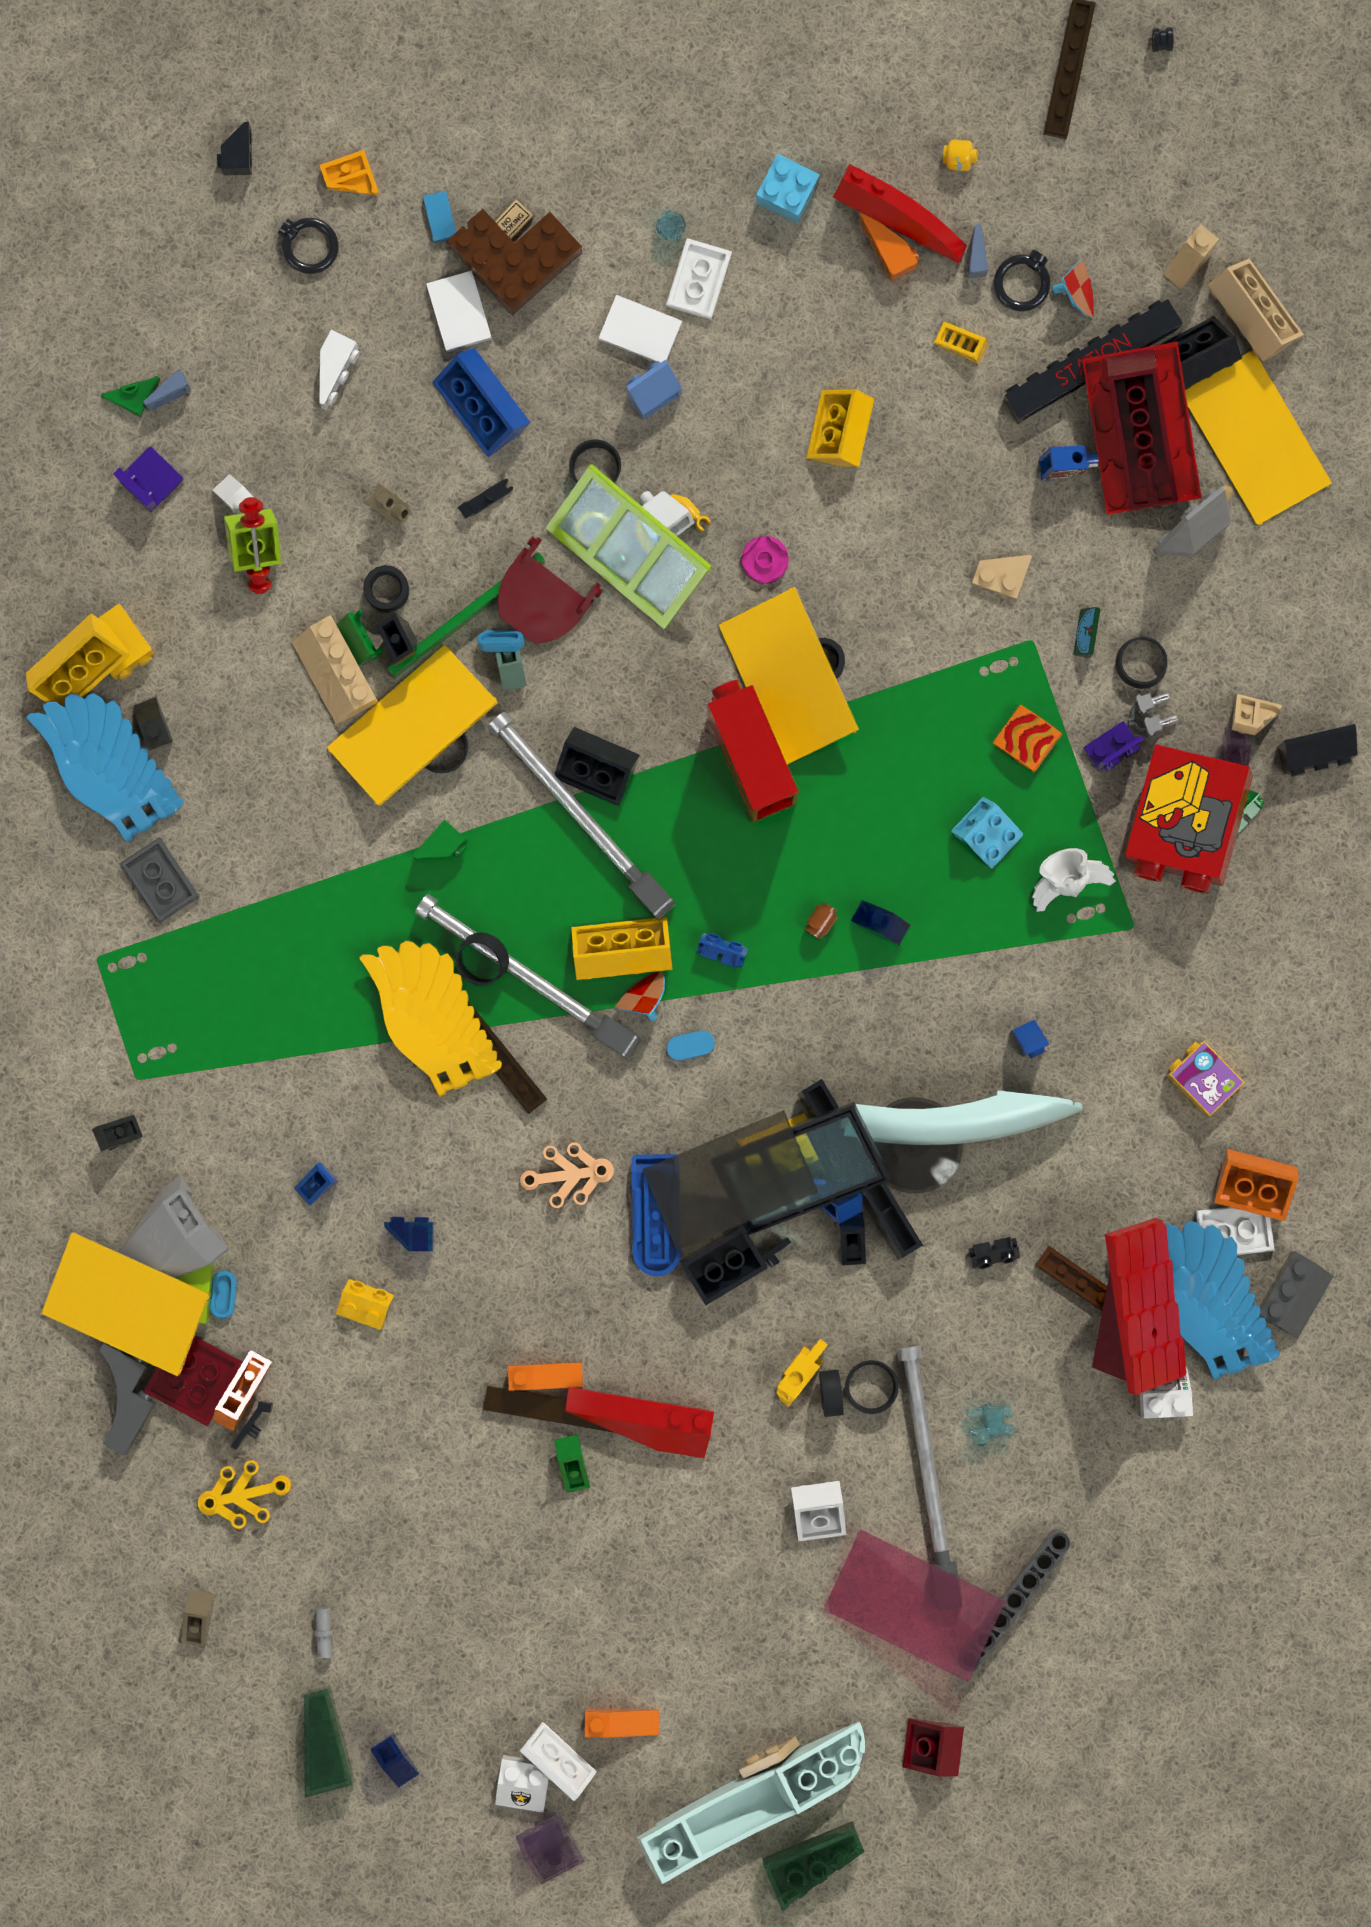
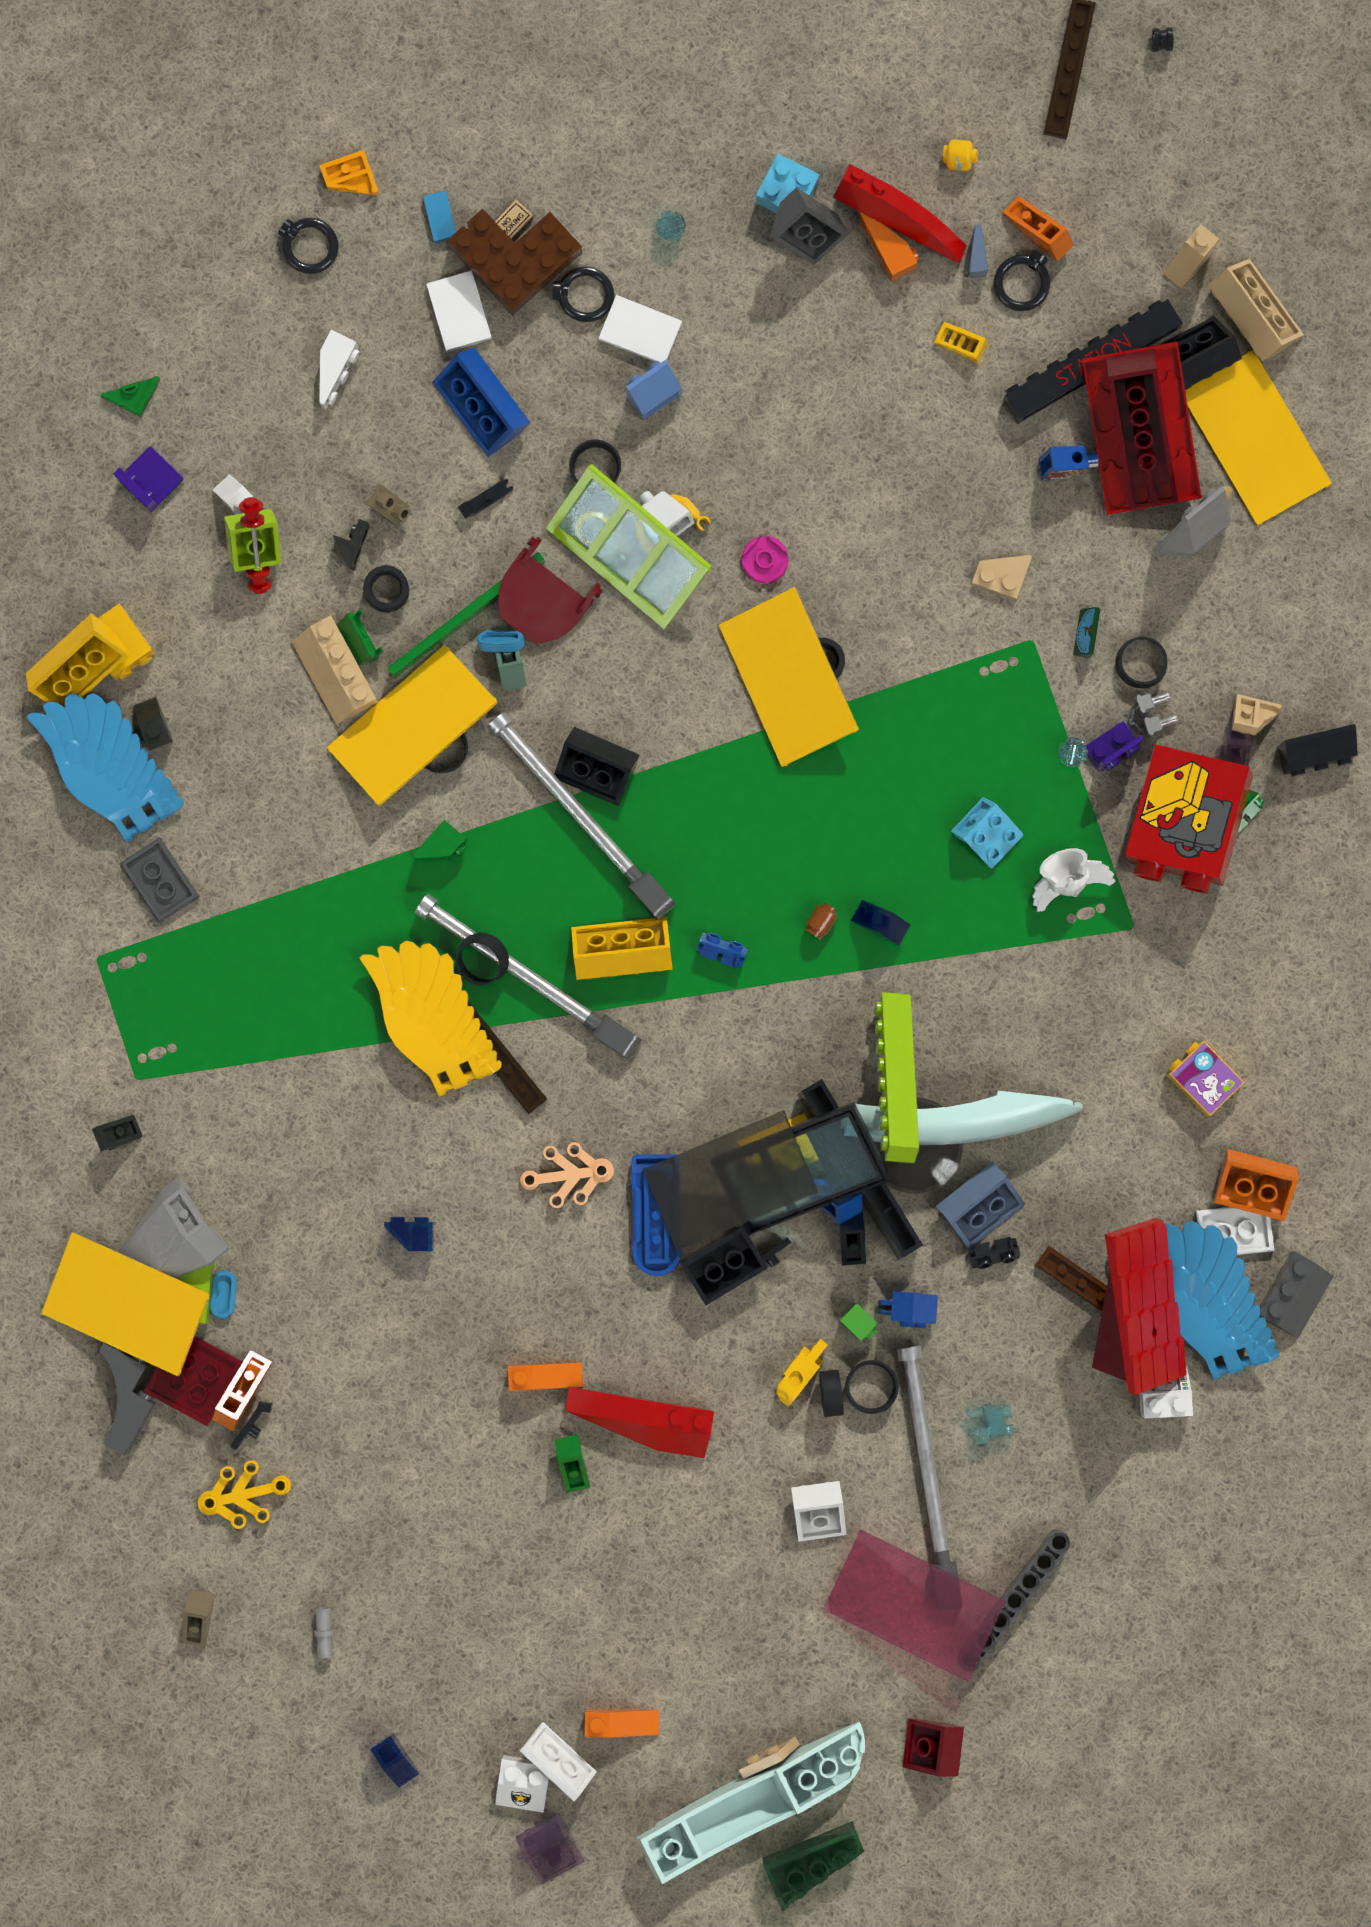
(168, 391): sand blue slope -> none
(237, 152): black slope -> none
(315, 1183): blue slope -> none
(324, 1745): clear green wedge -> none
(351, 549): none -> pearl dark grey slope
(364, 1304): yellow bracket -> none
(398, 638): black slope -> none
(533, 1406): dark brown tile -> none
(560, 293): none -> black piece
(644, 996): shield -> none
(690, 1045): dark azure tile -> none
(699, 279): white tile -> none
(751, 750): red brick -> none
(807, 226): none -> dark grey slope
(840, 427): yellow slope -> none
(859, 1323): none -> bright green brick
(897, 1077): none -> lime brick
(911, 1309): none -> blue brick
(980, 1205): none -> sand blue slope
(1027, 738): slope -> none
(1030, 1039): blue slope -> none
(1039, 228): none -> orange slope
(1072, 752): none -> clear light blue gear
(1078, 288): shield -> none

